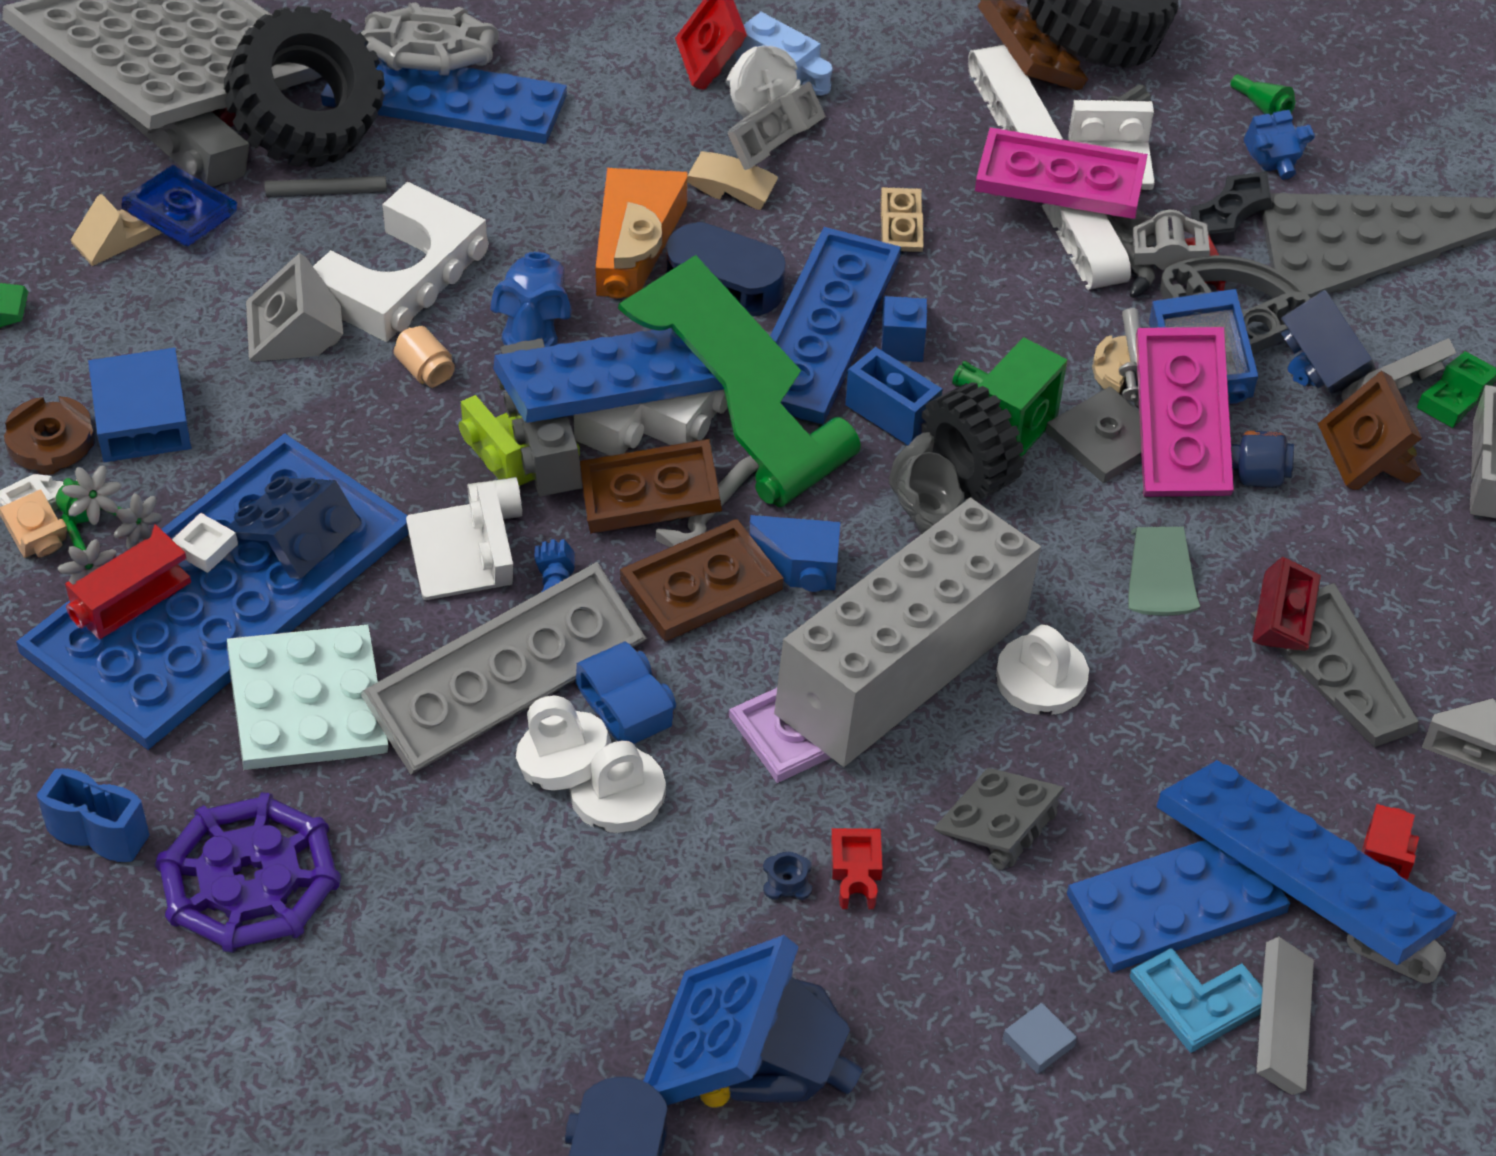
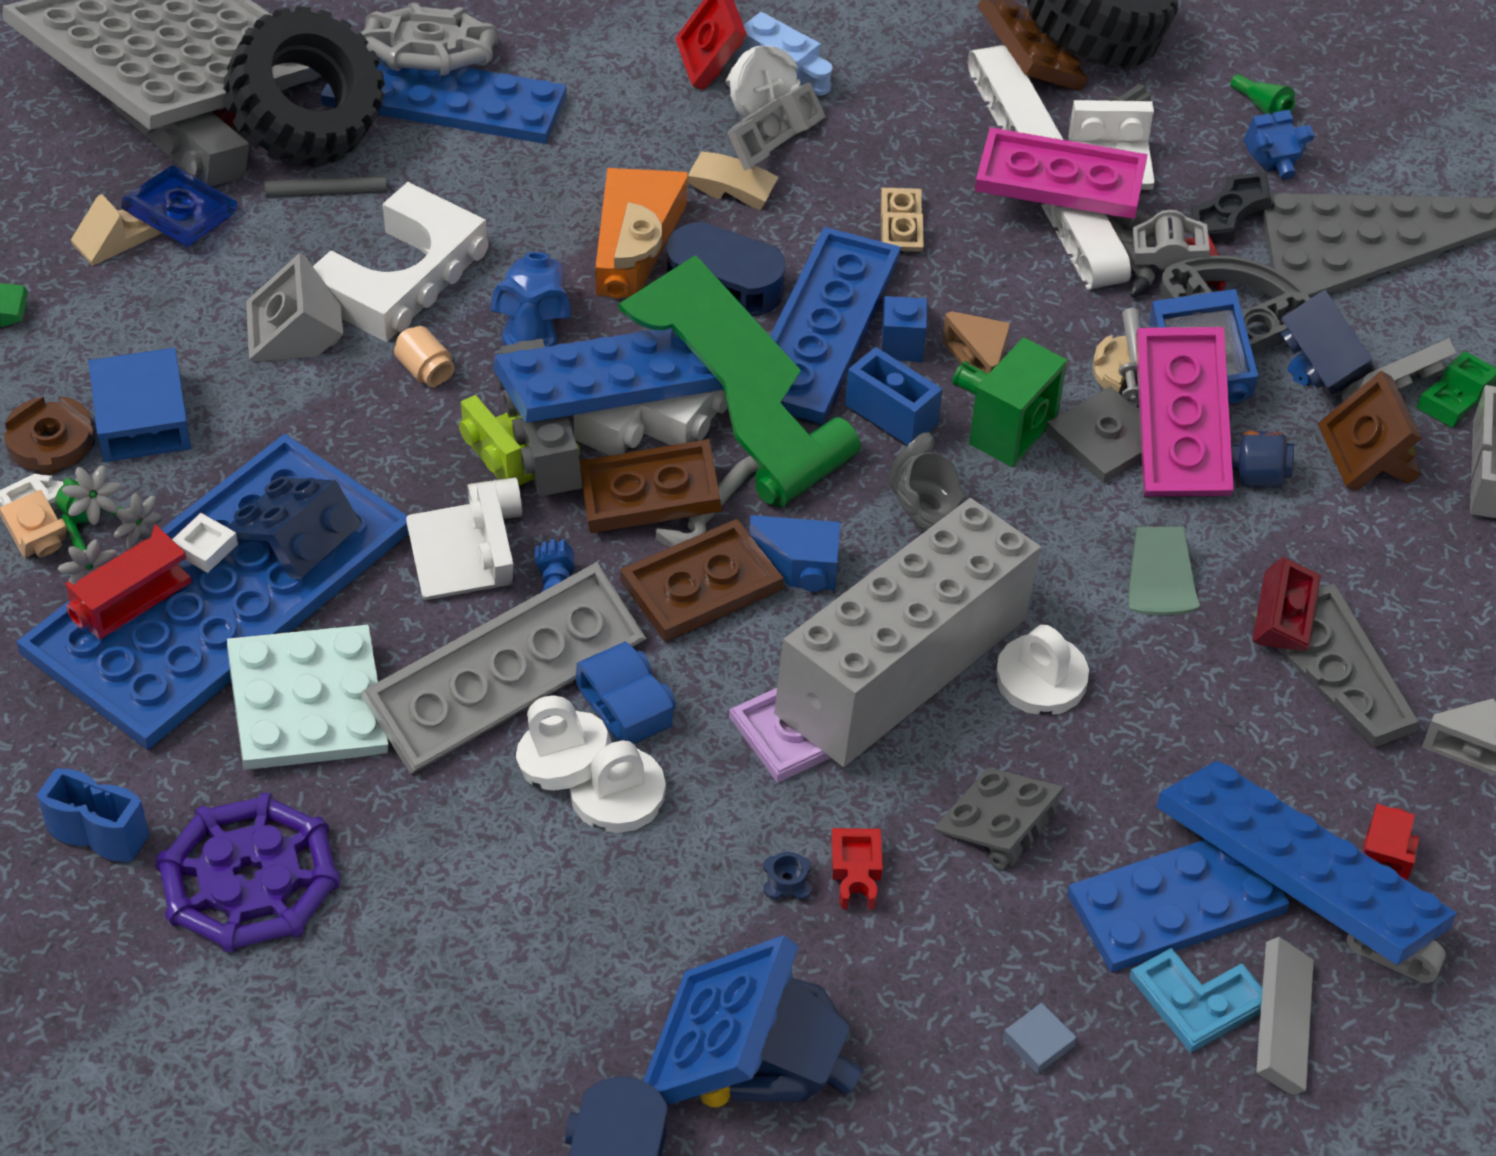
(975, 339): none -> medium nougat slope
(975, 438): black tyre -> none

